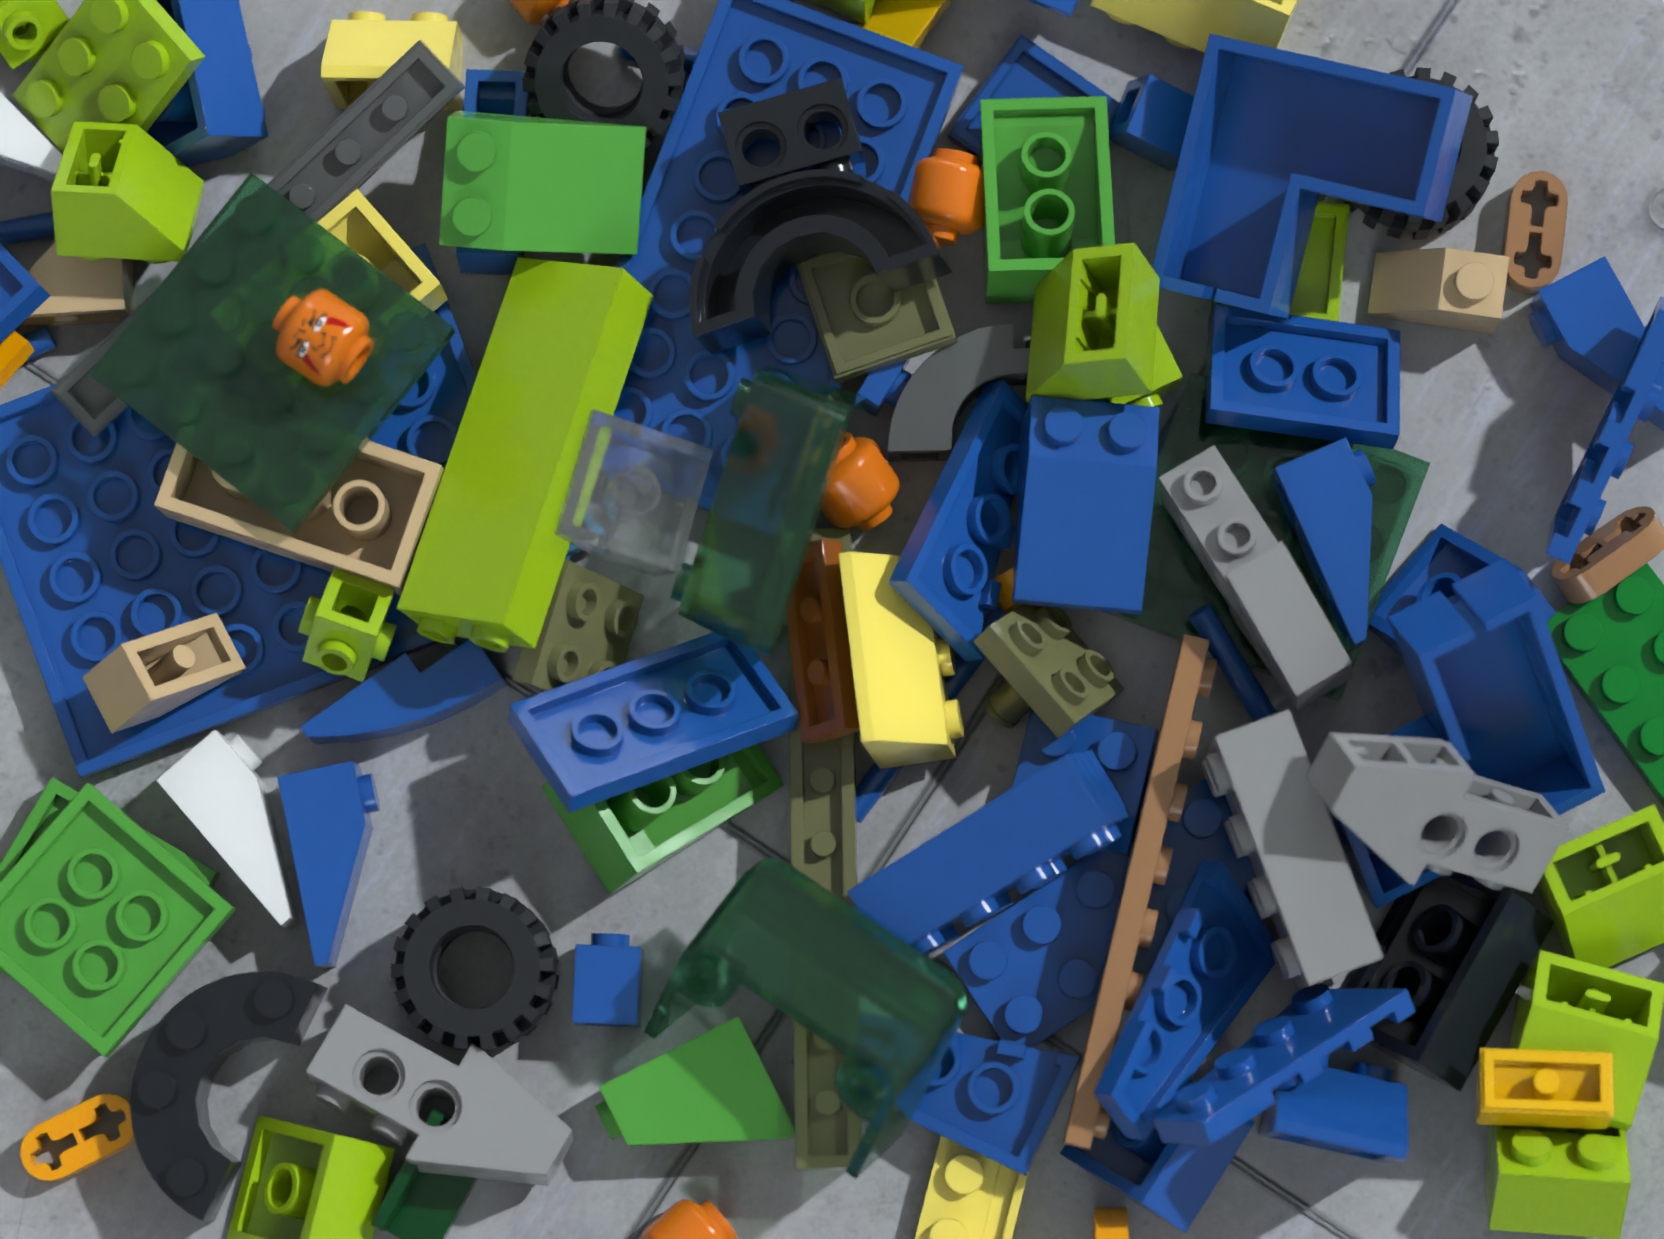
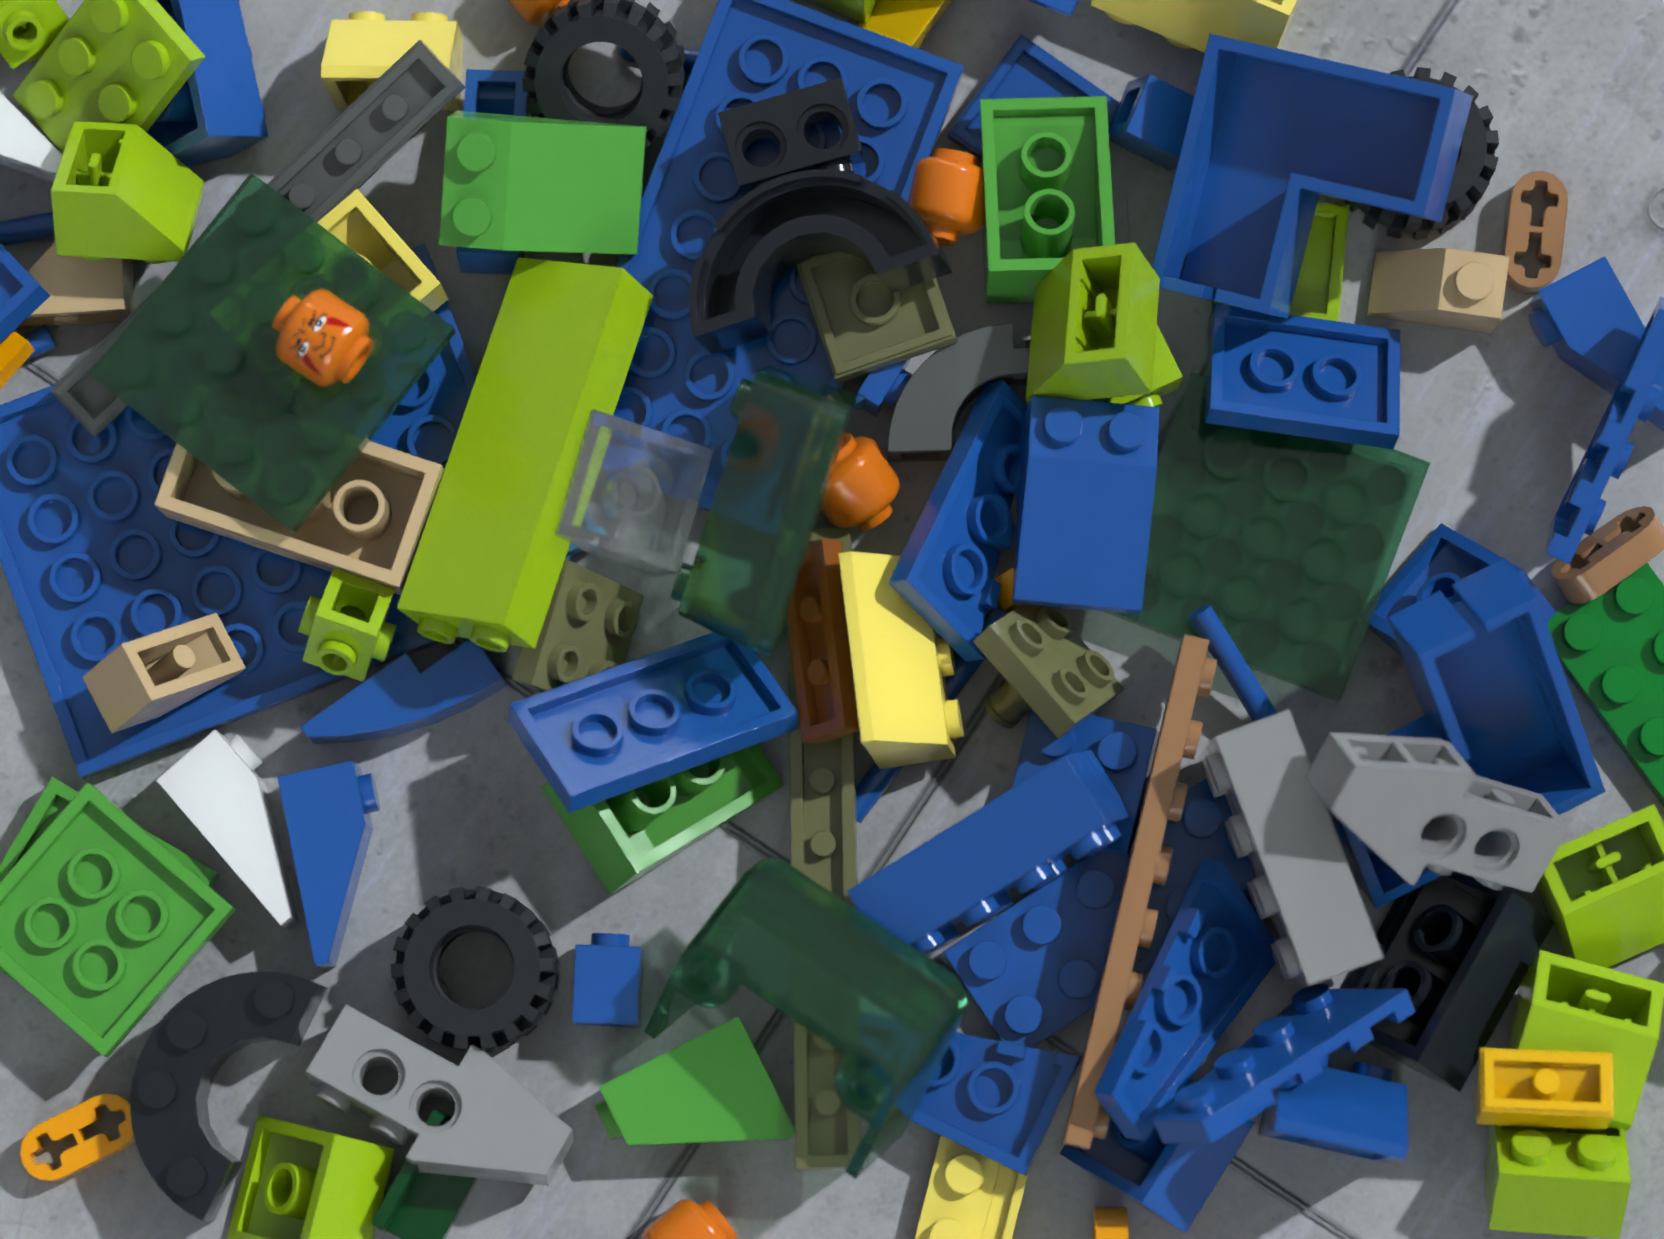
(1255, 578): light grey brick -> none
(1332, 518): blue slope -> none

